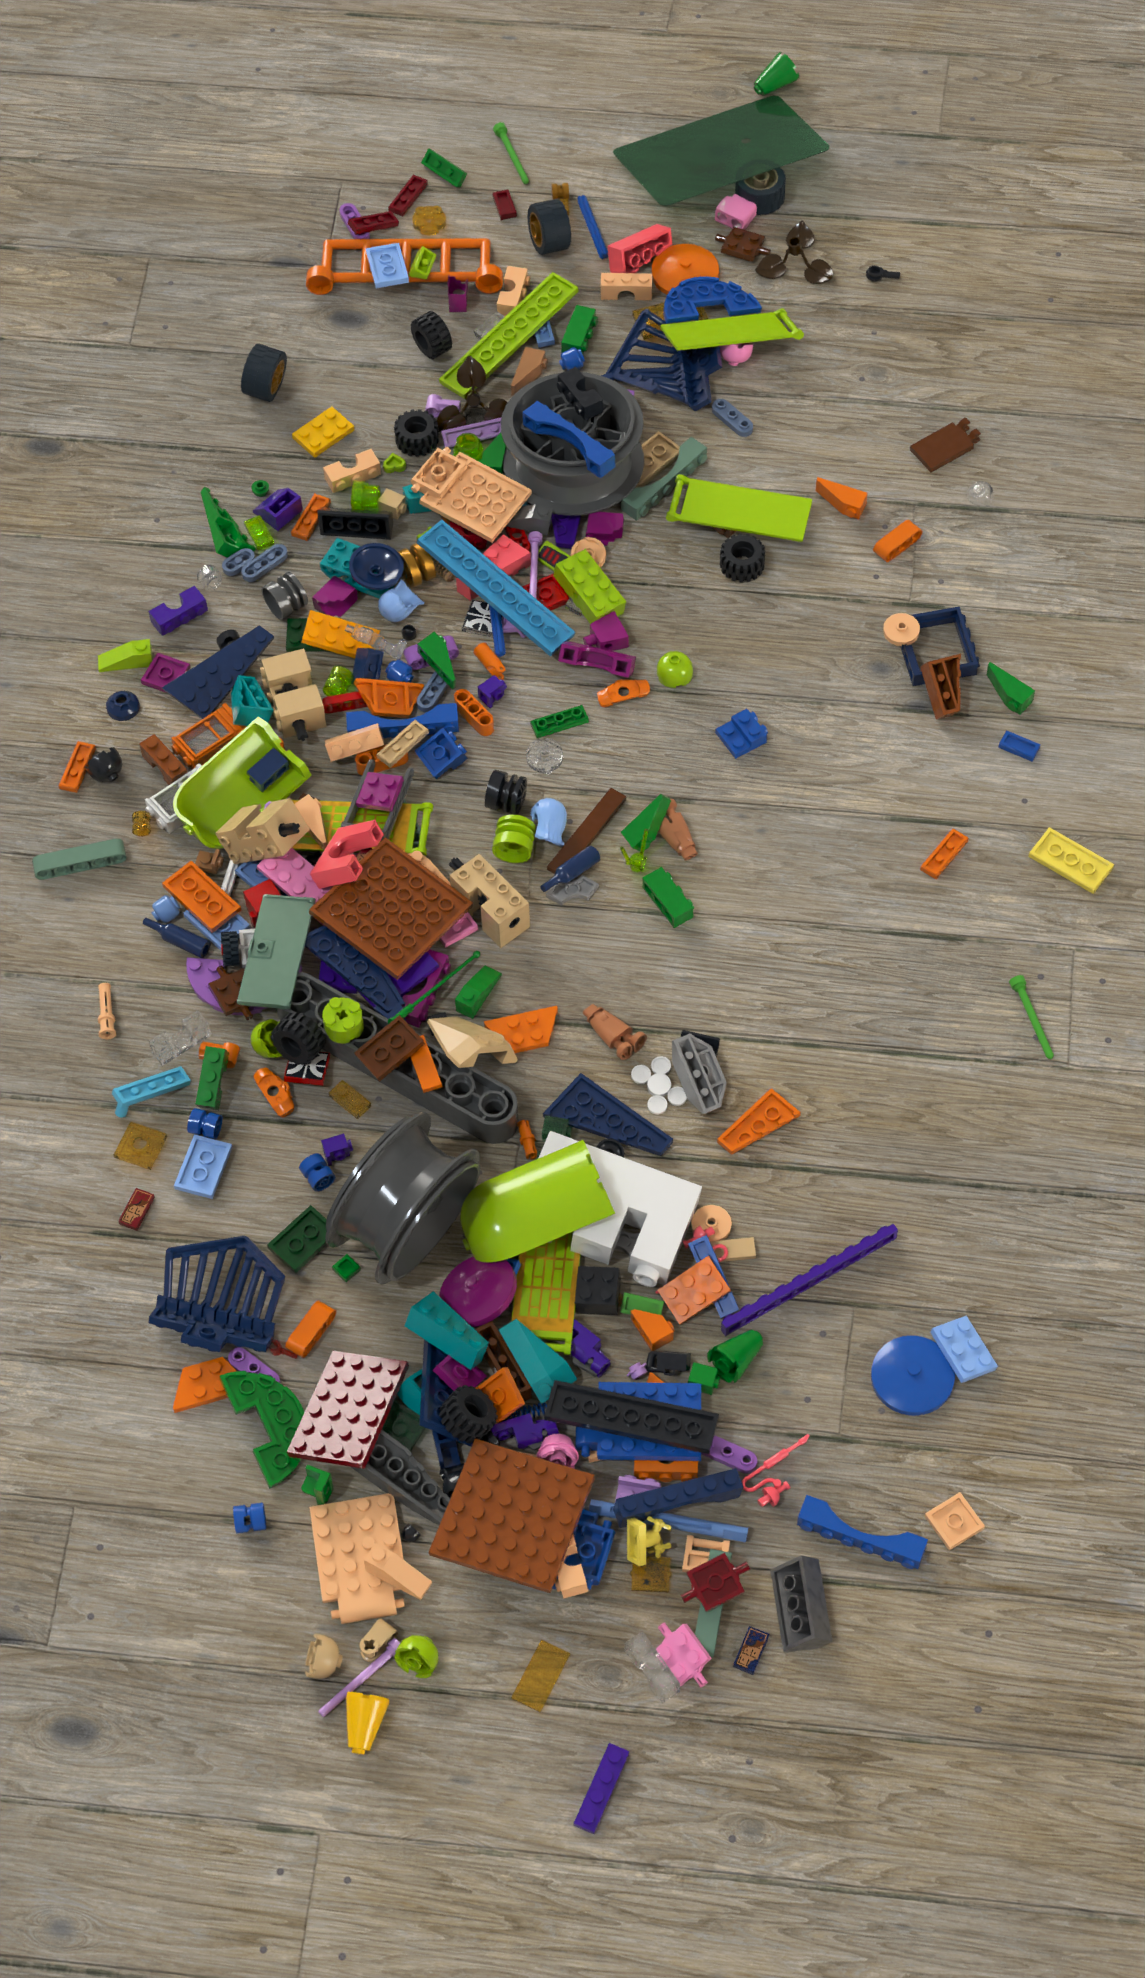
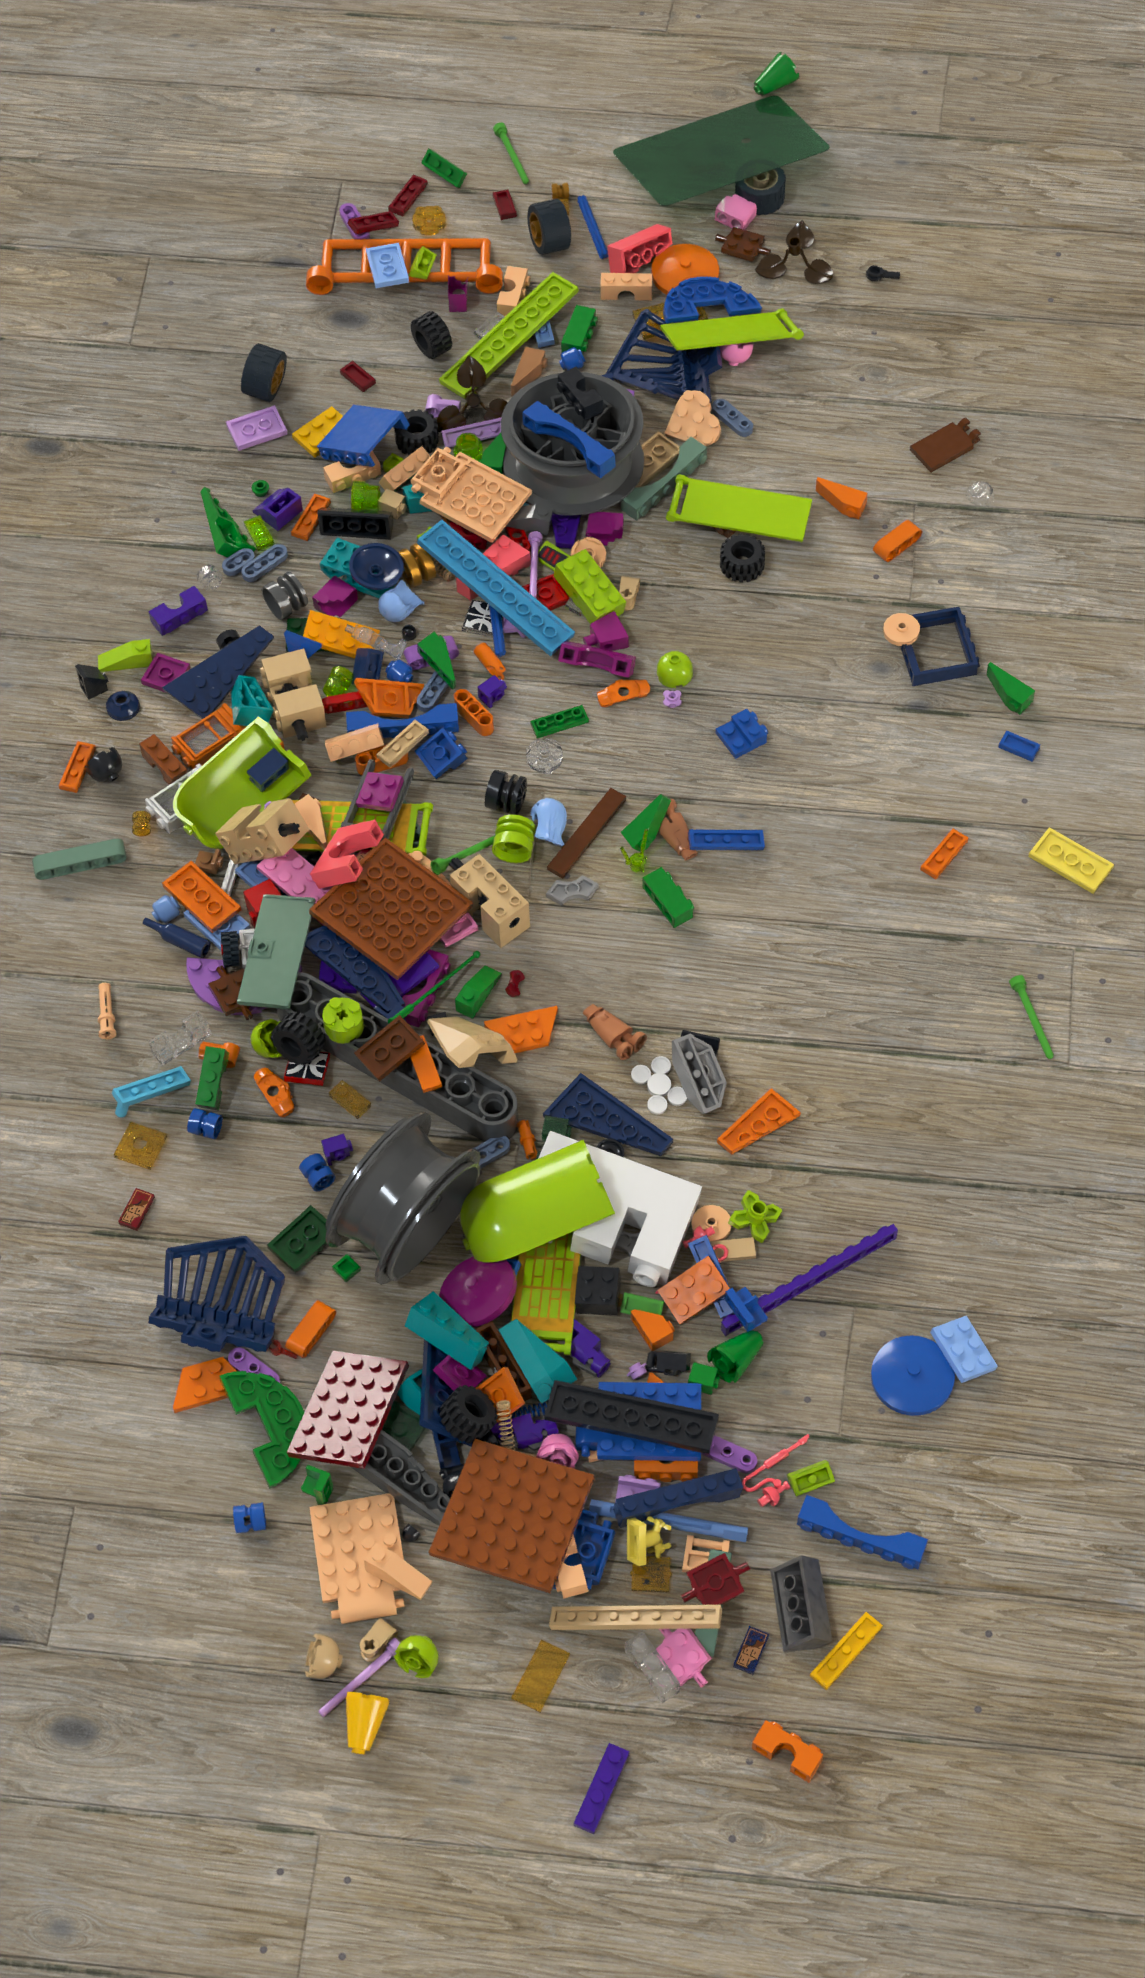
(91, 680): none -> black slope
(203, 1166): light blue plate -> none
(256, 428): none -> lavender plate
(297, 642): none -> blue piece
(357, 376): none -> dark red tile
(359, 434): none -> blue panel
(404, 470): none -> light nougat arch
(440, 865): none -> bright green piece
(490, 1149): none -> sand blue plate
(501, 1407): none -> tan piece
(516, 977): none -> dark red piece
(573, 867): dark blue piece -> none
(629, 589): none -> tan piece
(636, 1617): none -> tan plate
(672, 702): none -> lavender plate
(694, 419): none -> light nougat plate
(726, 839): none -> blue plate
(745, 1308): none -> blue panel
(755, 1215): none -> lime plant
(772, 1739): none -> orange arch
(810, 1477): none -> lime slope
(846, 1650): none -> yellow tile
(942, 685): dark orange wedge -> none
(954, 1521): light nougat plate -> none

